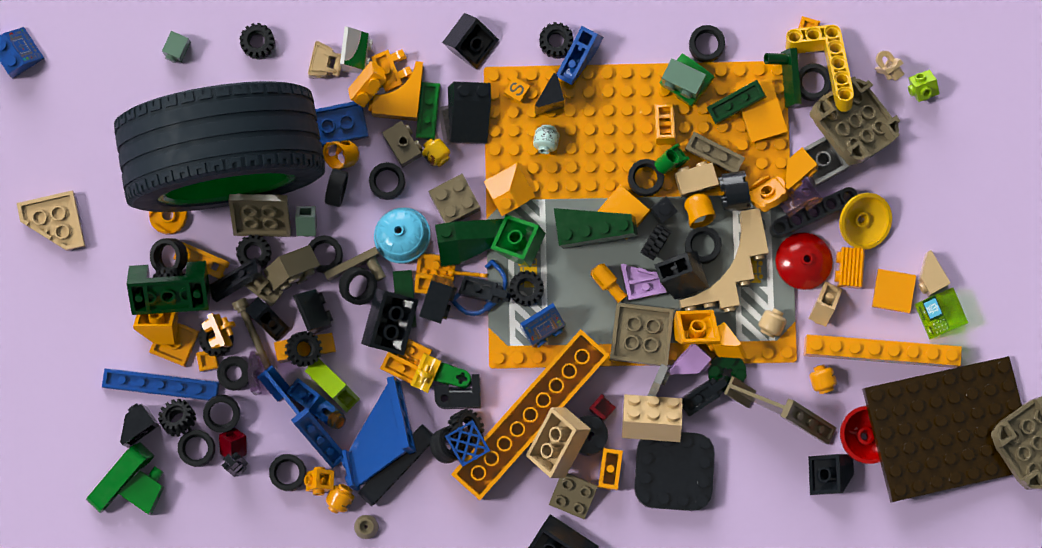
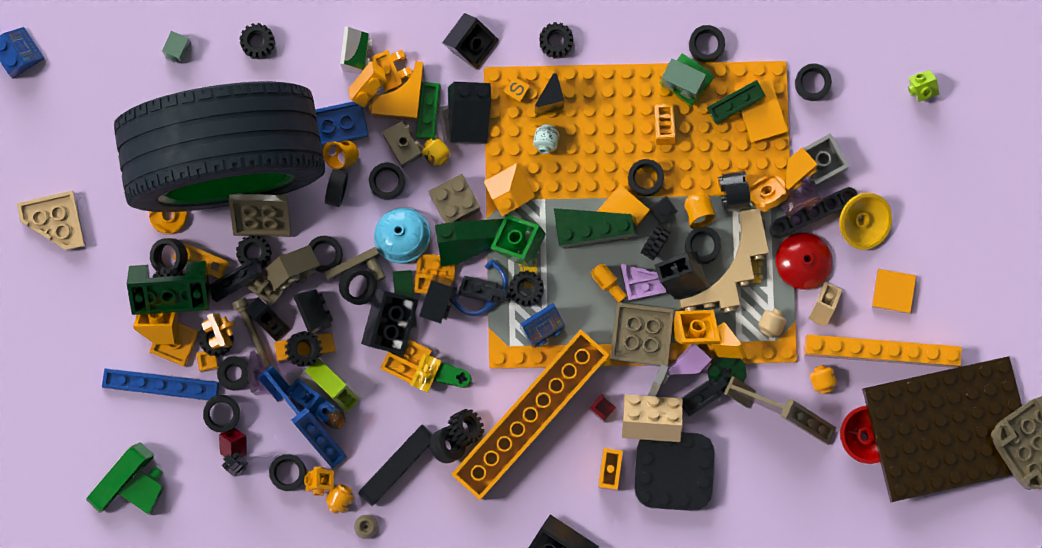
(137, 424): black slope -> none
(173, 409): black tyre -> none
(209, 455): black tyre -> none
(306, 221): sand green brick -> none
(321, 61): tan piece -> none
(382, 438): blue piece -> none
(452, 272): light orange hinge -> none
(459, 398): black piece -> none
(475, 456): blue window -> none
(558, 442): tan brick -> none
(573, 495): dark tan hinge -> none
(579, 55): blue slope -> none
(600, 436): black brick -> none
(671, 159): green piece -> none
(696, 179): tan brick -> none
(714, 153): dark tan plate -> none
(790, 70): dark green piece -> none
(807, 22): light orange tile -> none
(830, 40): yellow beam -> none
(830, 473): black slope -> none
(850, 267): light orange brick -> none
(862, 129): dark tan plate -> none
(891, 68): tan hips -> none
(932, 276): tan slope -> none
(941, 313): clear neon green slope -> none

